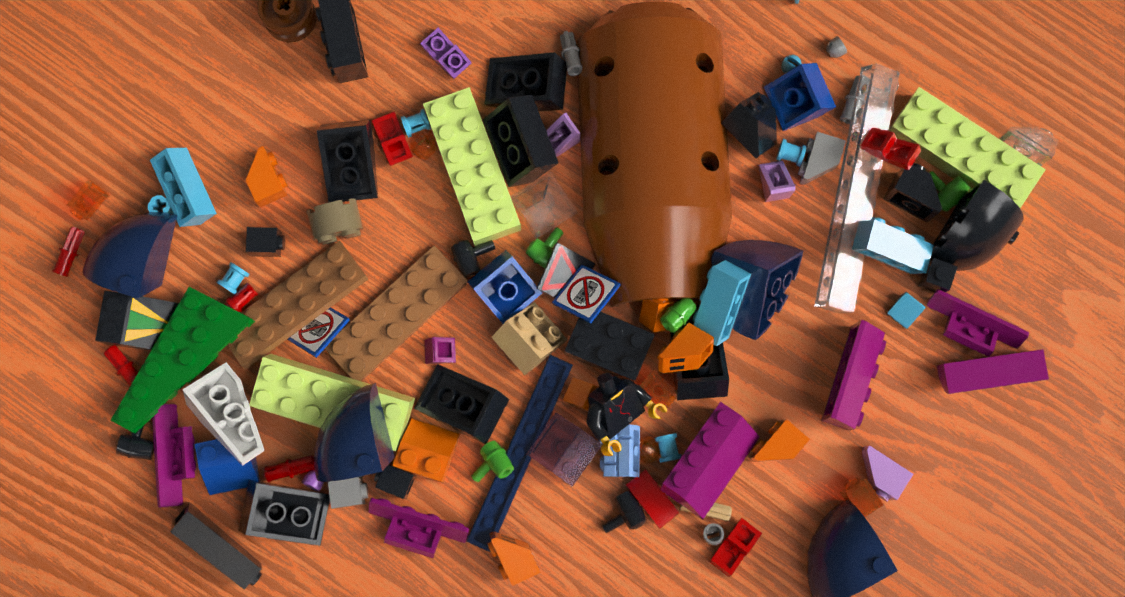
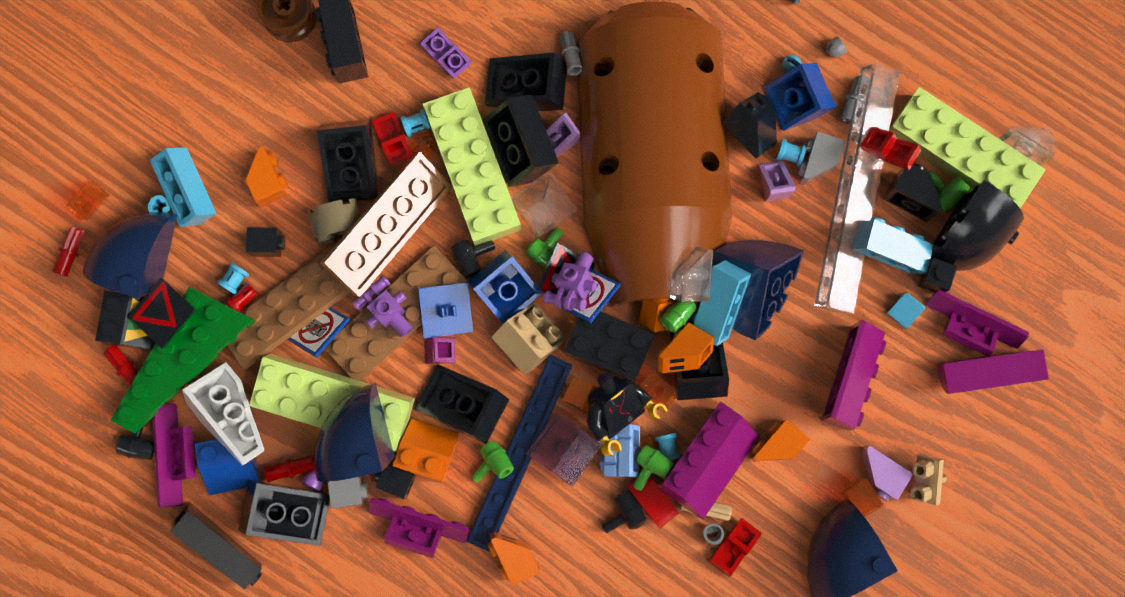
(161, 313): none -> black piece
(384, 308): none -> medium lavender piece
(386, 224): none -> plate
(445, 310): none -> piece
(572, 284): none -> medium lavender piece
(654, 463): none -> bright green piece
(692, 277): none -> clear slope
(928, 479): none -> tan hips

